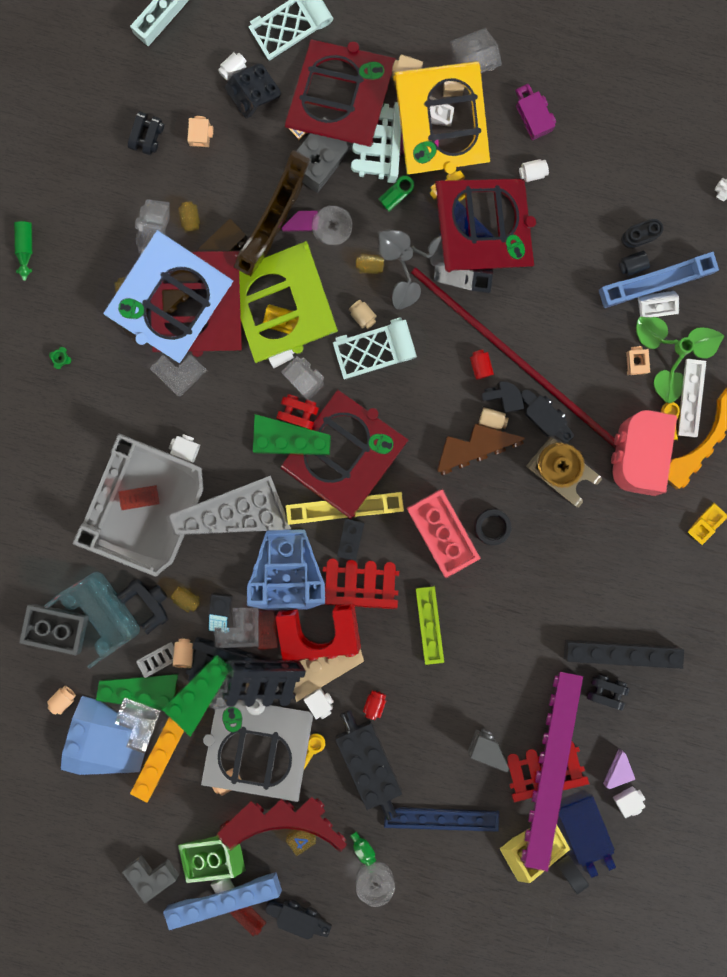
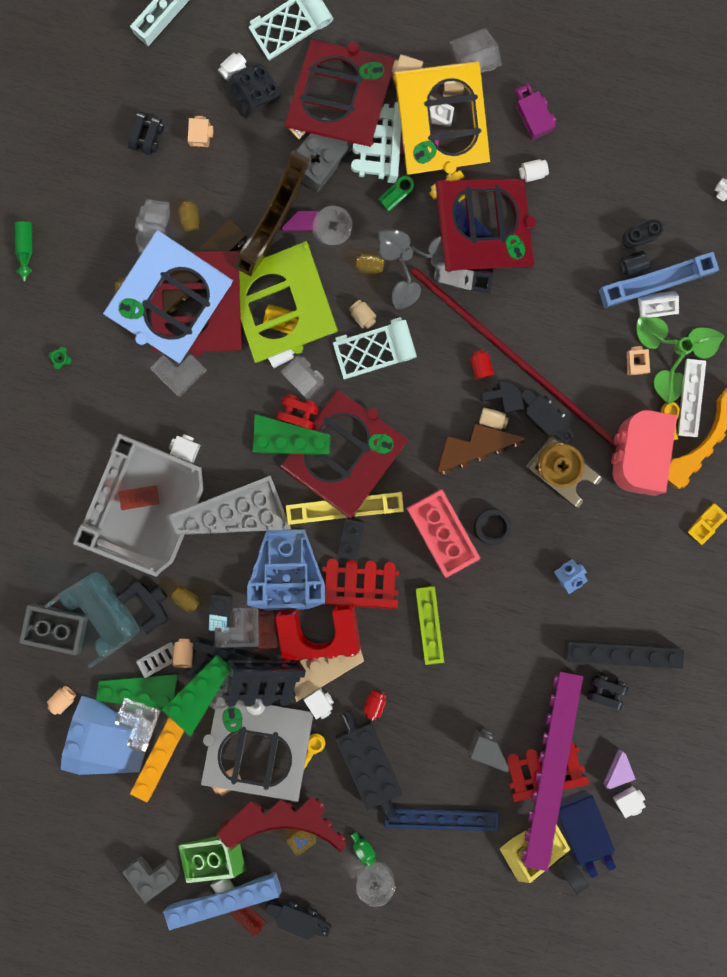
(571, 576): none -> medium blue brick

